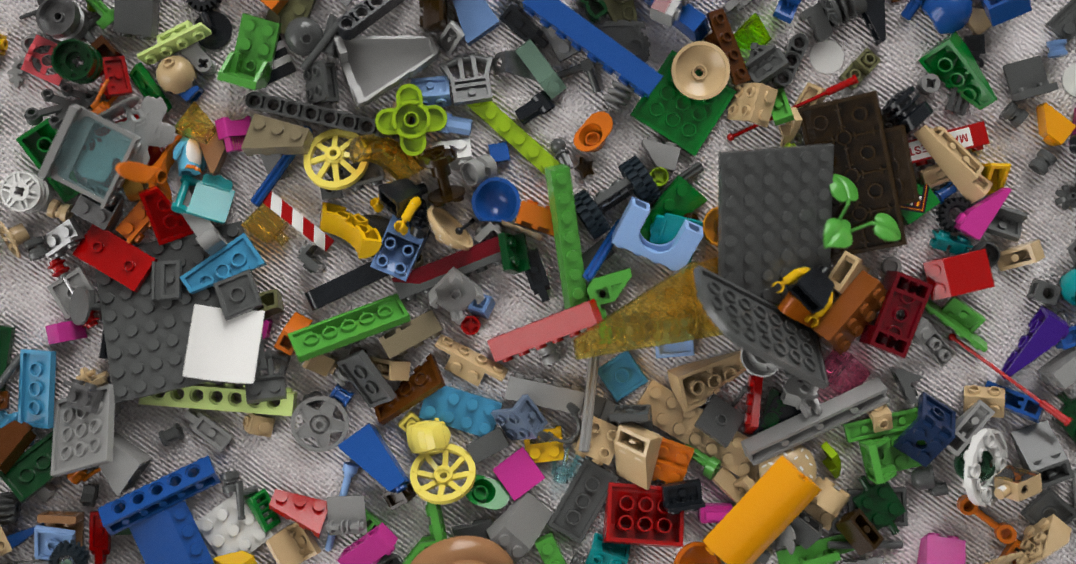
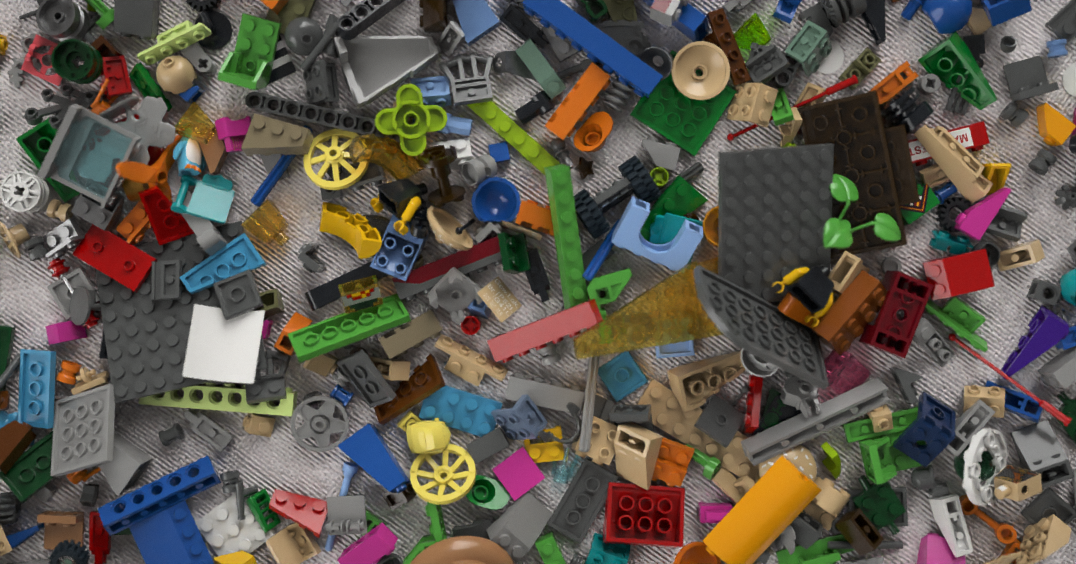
(48, 537): light blue plate -> none
(69, 371): none -> orange wheel
(83, 396): flat silver bracket -> none
(298, 221): sticker -> none
(360, 294): none -> brick
(499, 299): none -> tan sticker
(578, 100): none -> orange wedge
(650, 52): none -> dark grey piece
(682, 496): black bracket -> none
(810, 47): none -> sand green bracket
(894, 82): none -> orange plate
(951, 521): none -> white slope
(1008, 44): none -> dark grey hinge

